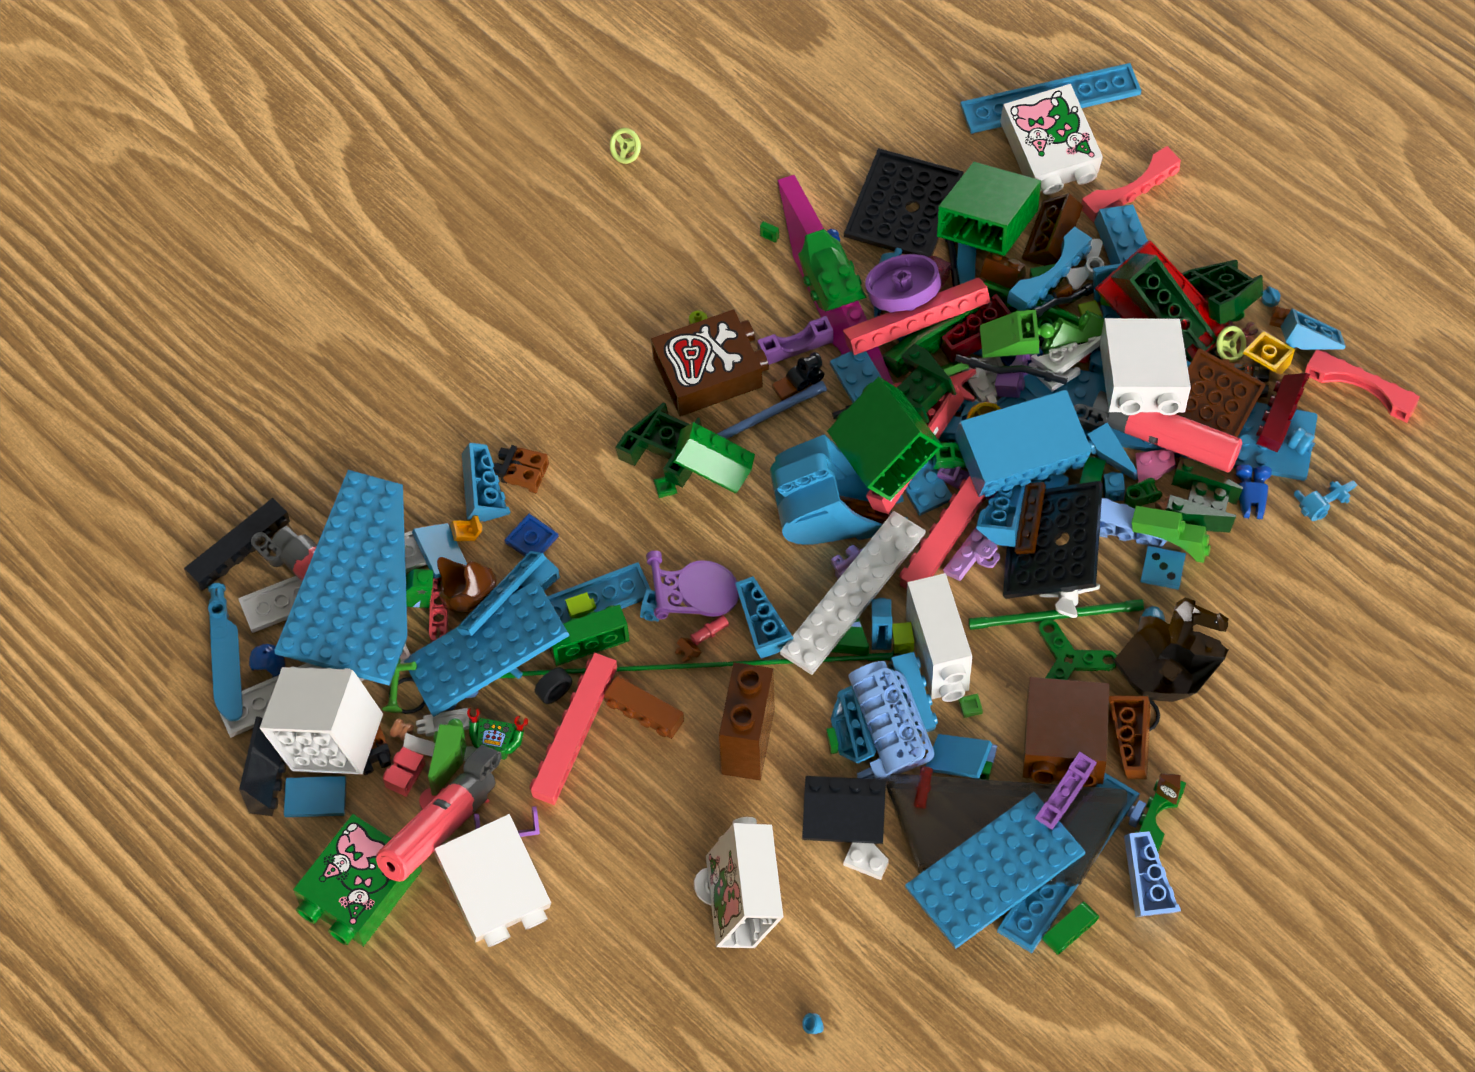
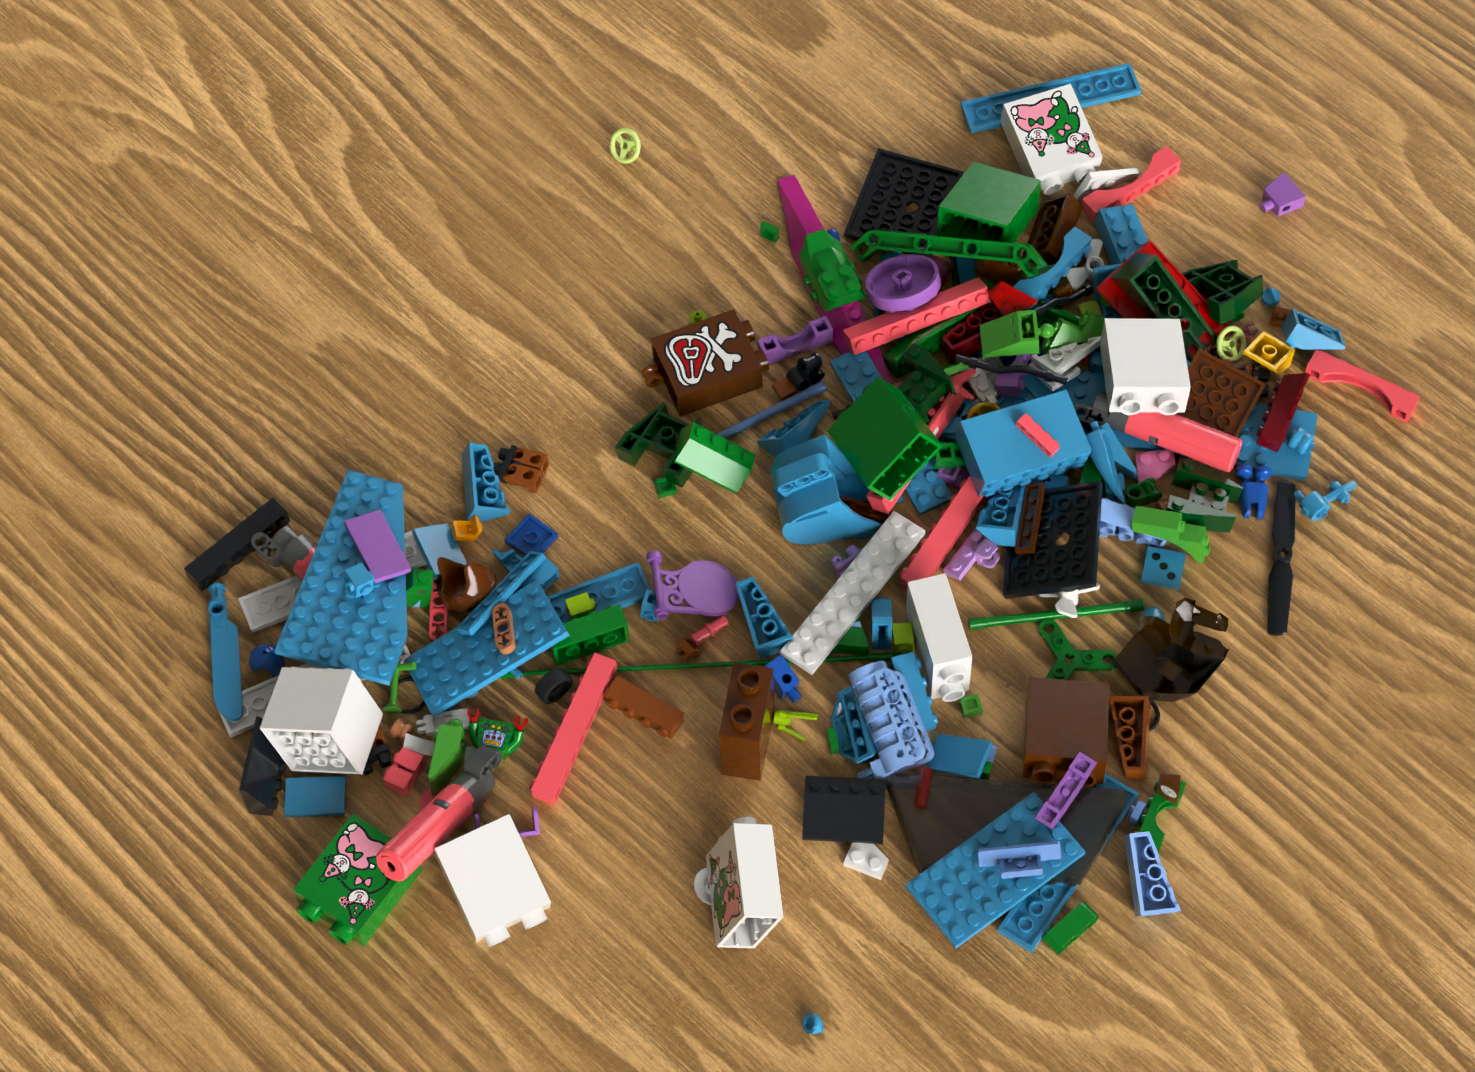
(358, 580): none -> dark azure brick
(377, 546): none -> medium lavender tile
(498, 622): none -> nougat beam
(507, 559): none -> dark azure slope
(652, 375): none -> dark orange wheel
(784, 679): none -> blue torso
(784, 718): none -> lime plant
(795, 430): none -> dark azure wedge
(950, 246): none -> green piece
(1010, 299): none -> red wing
(1019, 859): none -> medium blue bracket
(1037, 435): none -> coral piece
(1103, 180): none -> white wing
(1103, 458): none -> dark azure piece
(1281, 574): none -> black piece
(1282, 196): none -> medium lavender torso

